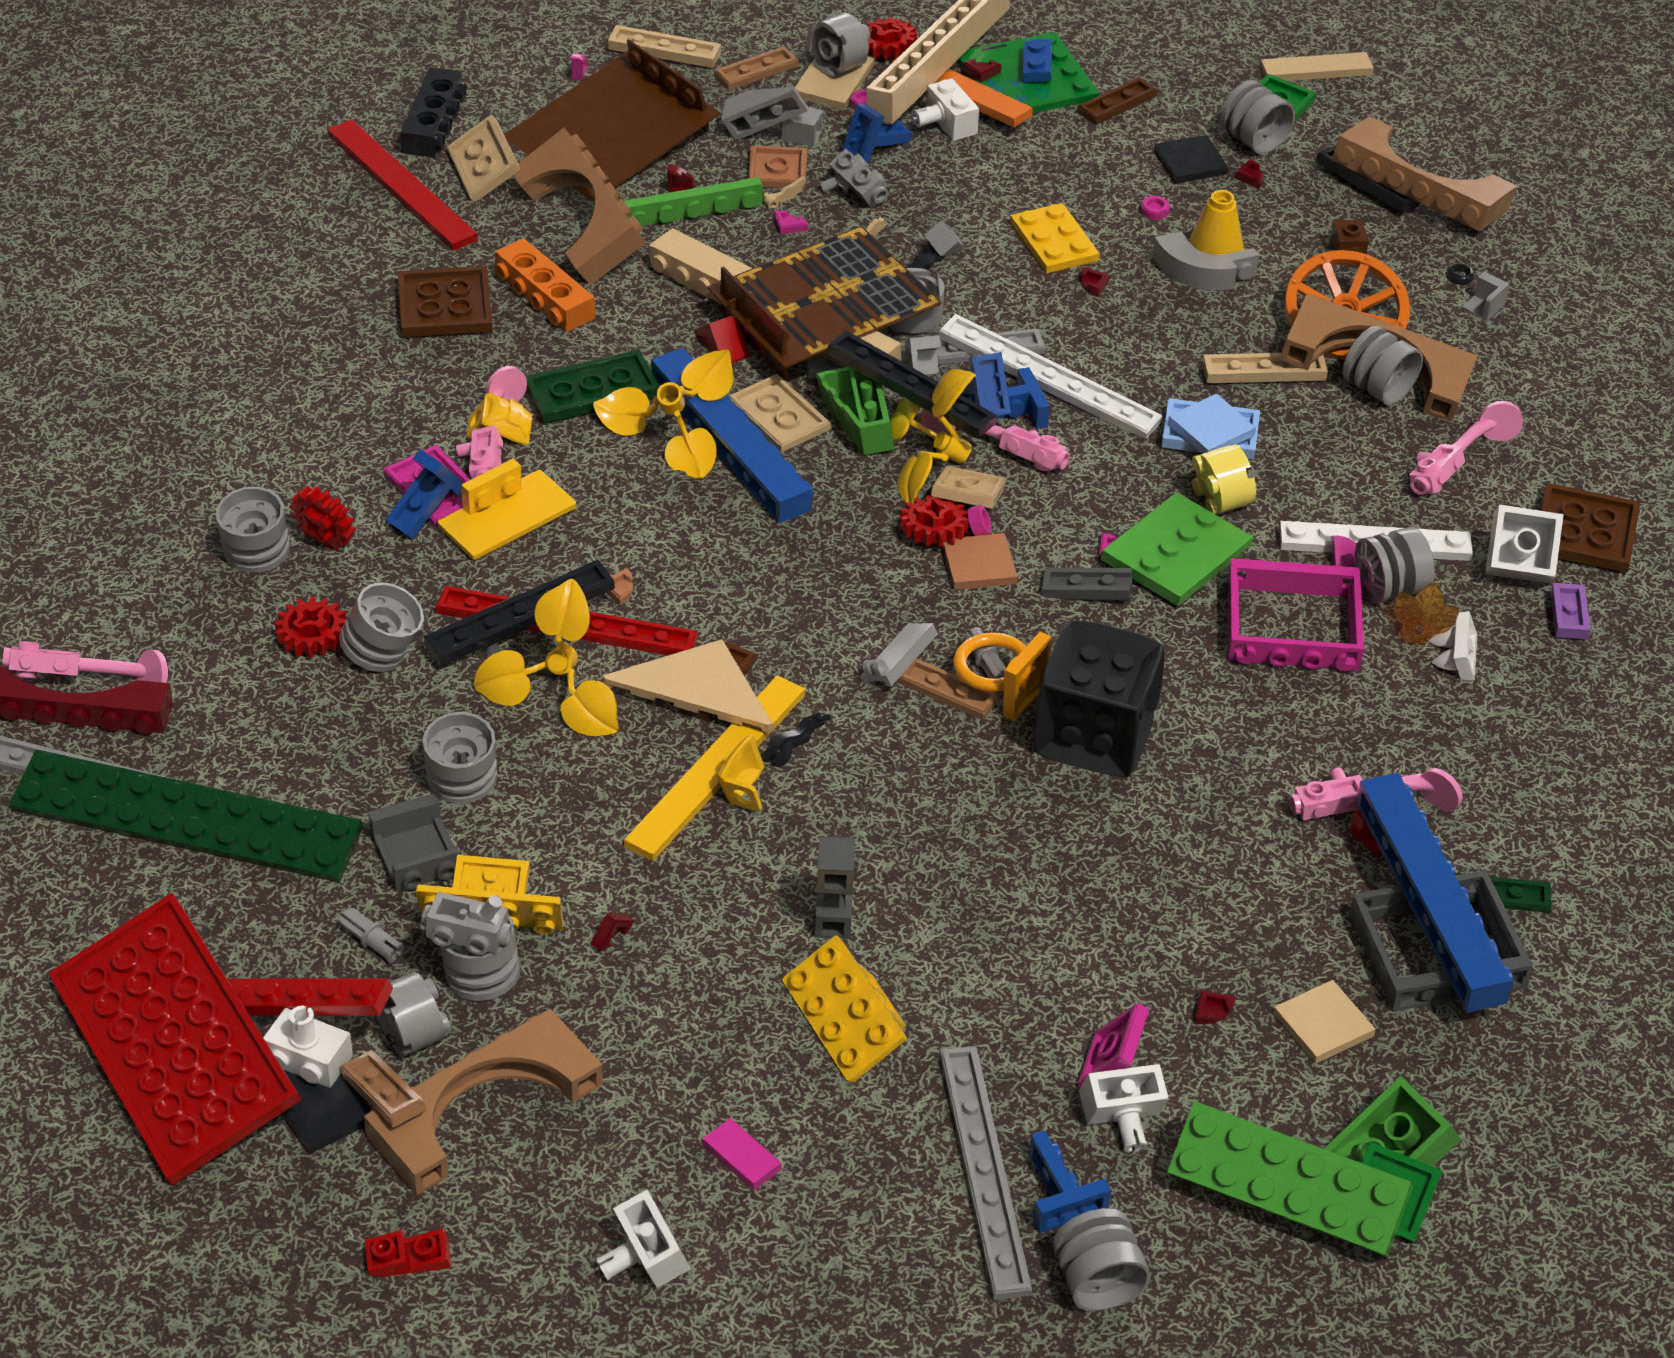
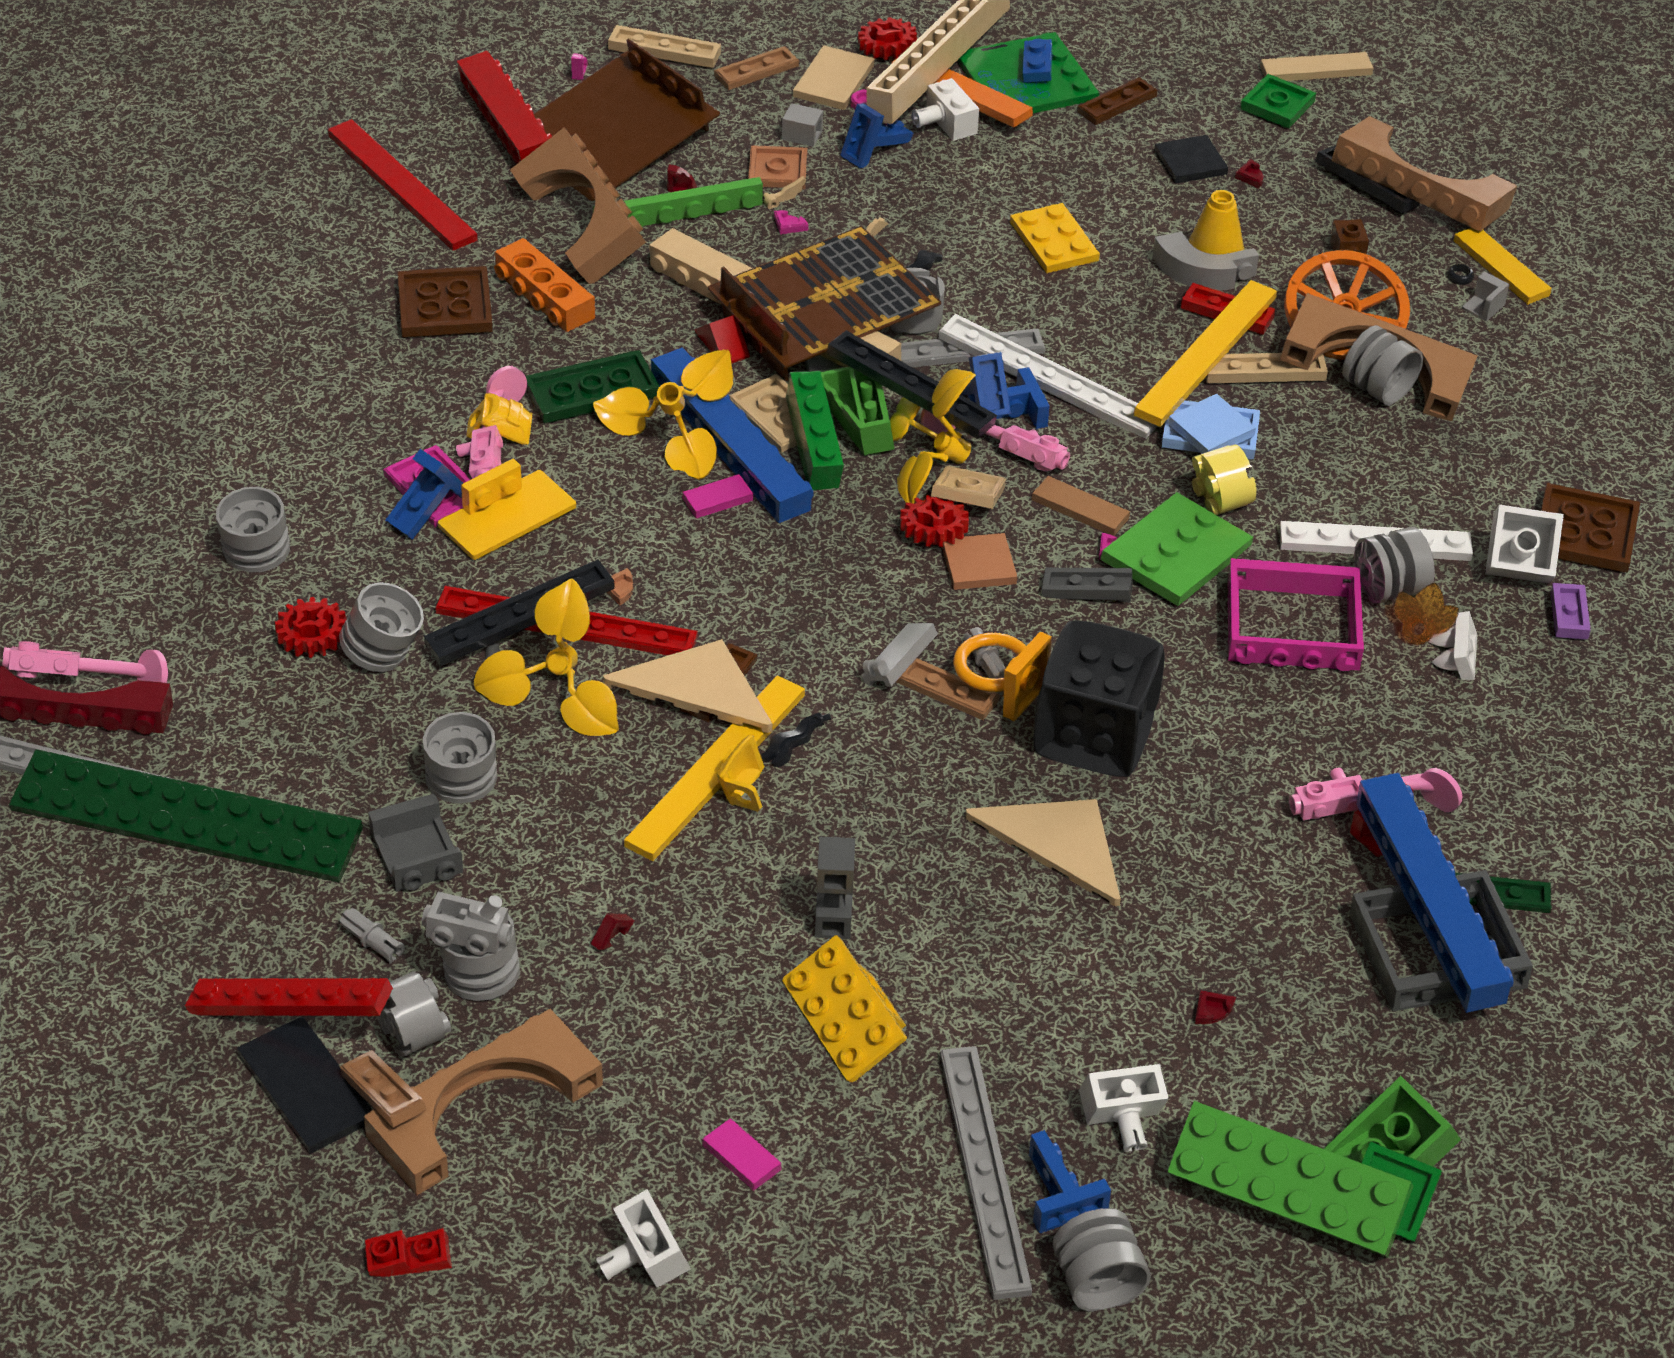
(174, 1038): red plate -> none
(309, 1046): white brick -> none
(322, 517): red gear -> none
(433, 112): black brick -> none
(483, 158): tan tile -> none
(502, 105): none -> red brick
(507, 878): yellow bracket -> none
(717, 496): none -> dark pink tile
(761, 109): light grey slope -> none
(814, 430): none -> green brick
(838, 43): light grey brick -> none
(853, 174): light grey brick -> none
(922, 353): light grey panel -> none
(944, 239): light grey slope -> none
(979, 520): dark pink tile -> none
(981, 70): dark red tile -> none
(1058, 836): none -> tan tile
(1080, 505): none -> medium nougat tile
(1093, 281): dark red tile -> none
(1115, 1042): dark pink tile -> none
(1155, 208): dark pink tile -> none
(1205, 353): none -> yellow tile
(1212, 302): none -> red plate
(1257, 117): light grey wheel -> none
(1324, 1021): tan tile -> none
(1342, 551): dark pink tile -> none
(1496, 422): bright pink piece -> none
(1502, 265): none -> yellow tile

